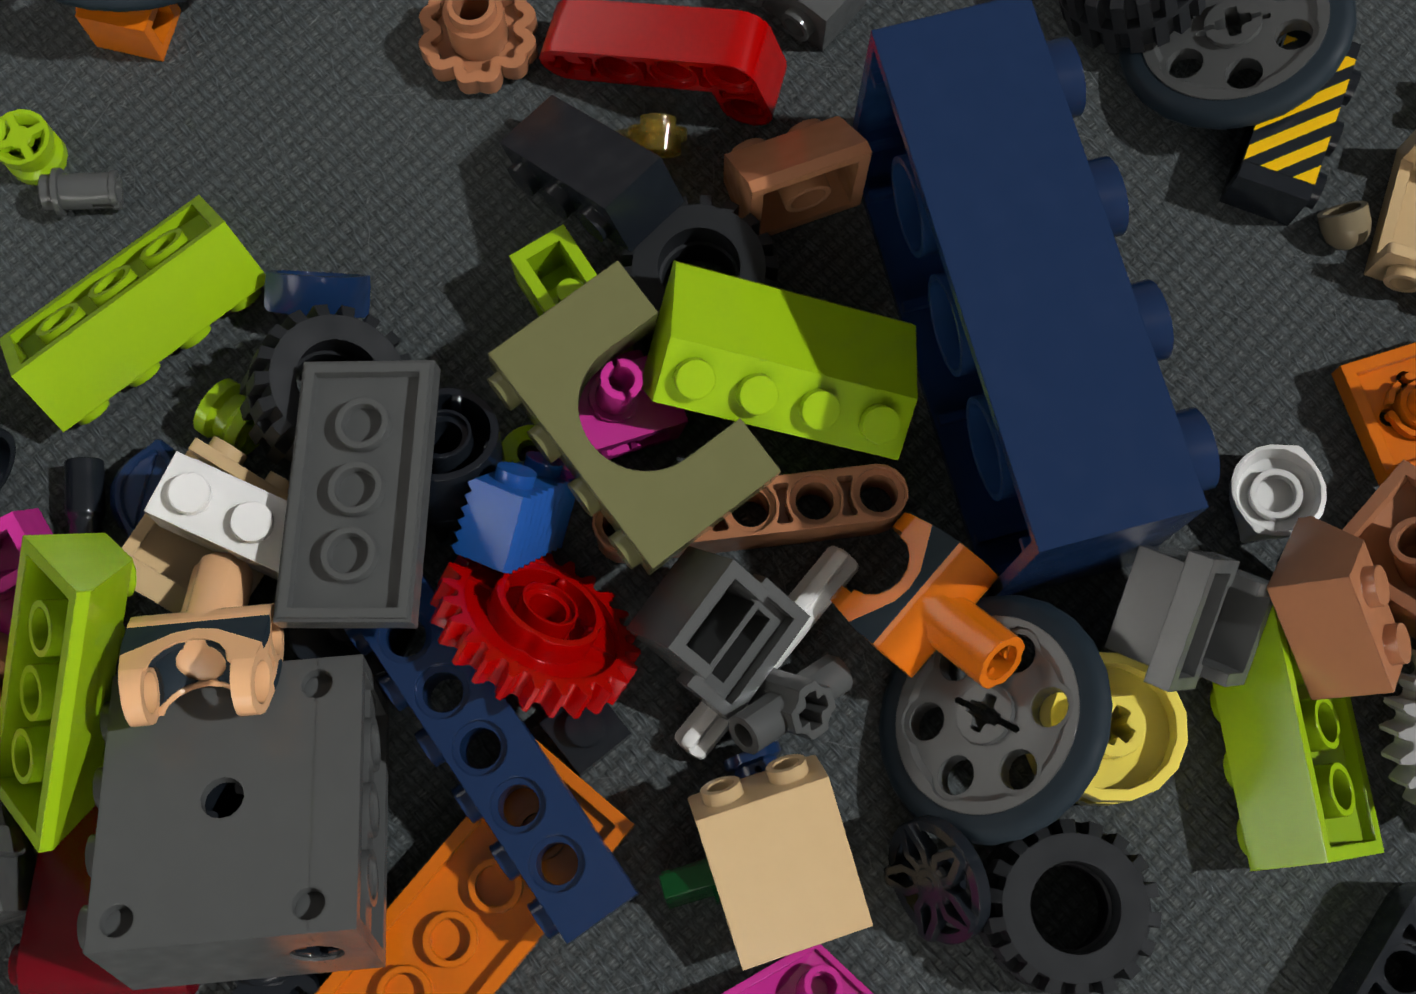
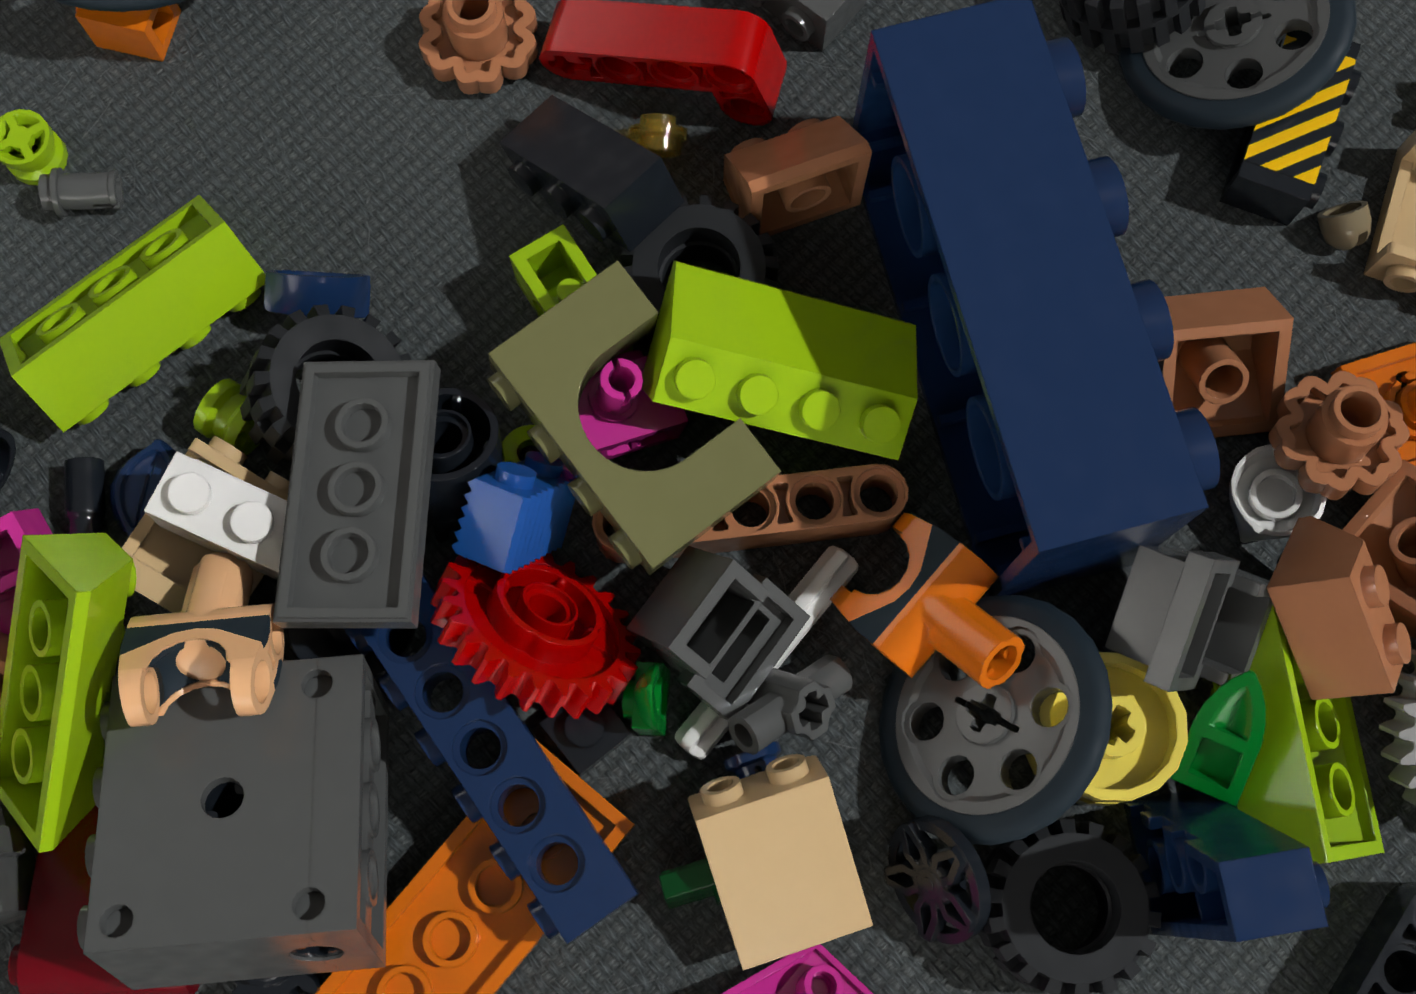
(647, 699): none -> green plate
(1224, 870): none -> wedge
(1225, 739): none -> green plate
(1229, 358): none -> nougat slope
(1338, 435): none -> nougat plant

